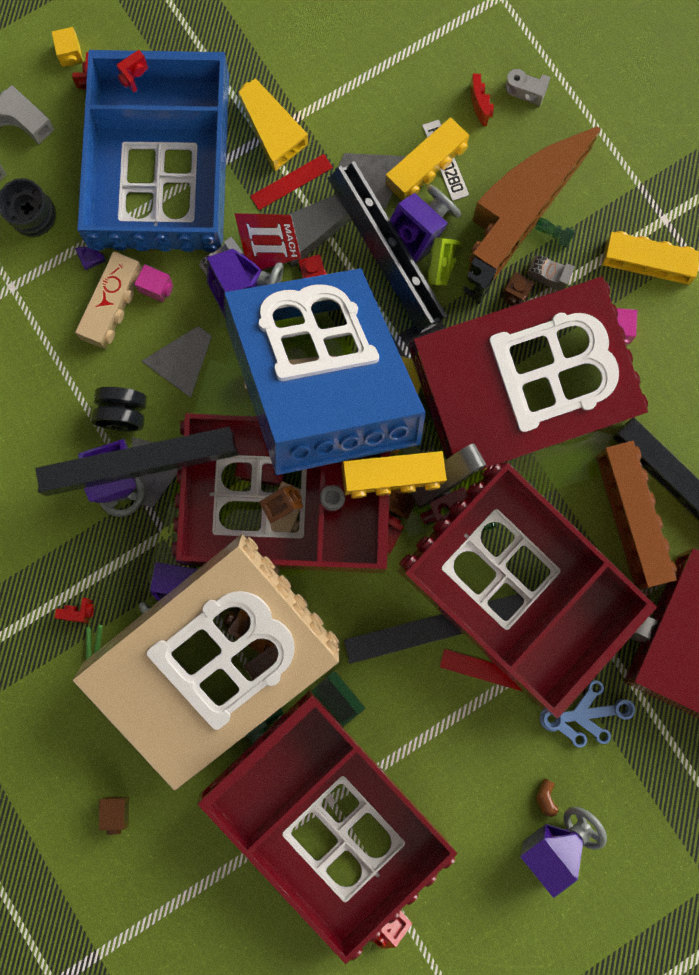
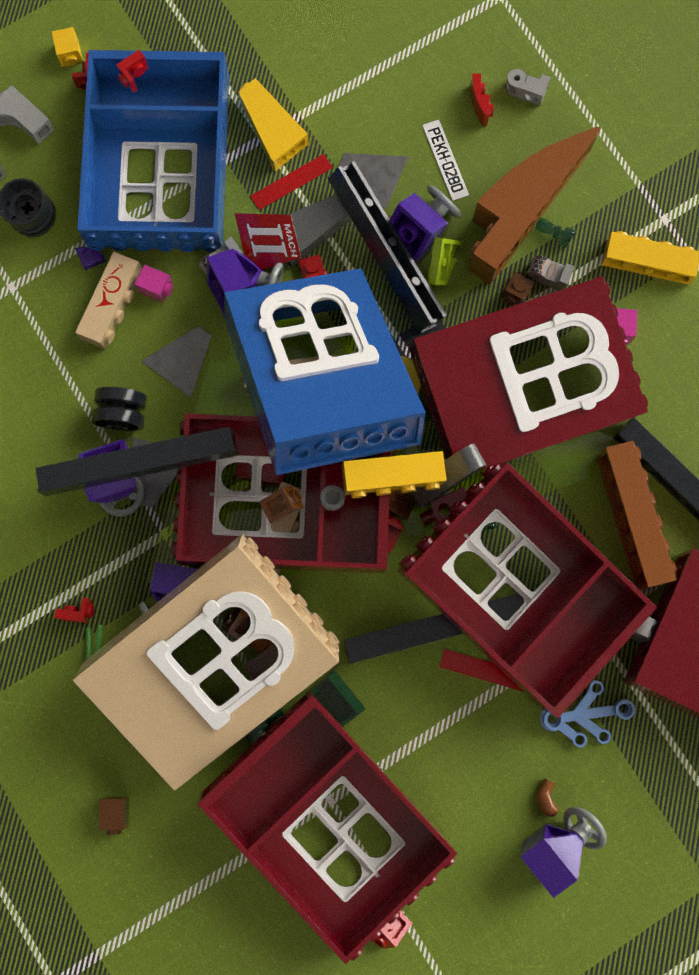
(427, 159): yellow brick -> none
(482, 276): black hinge -> none

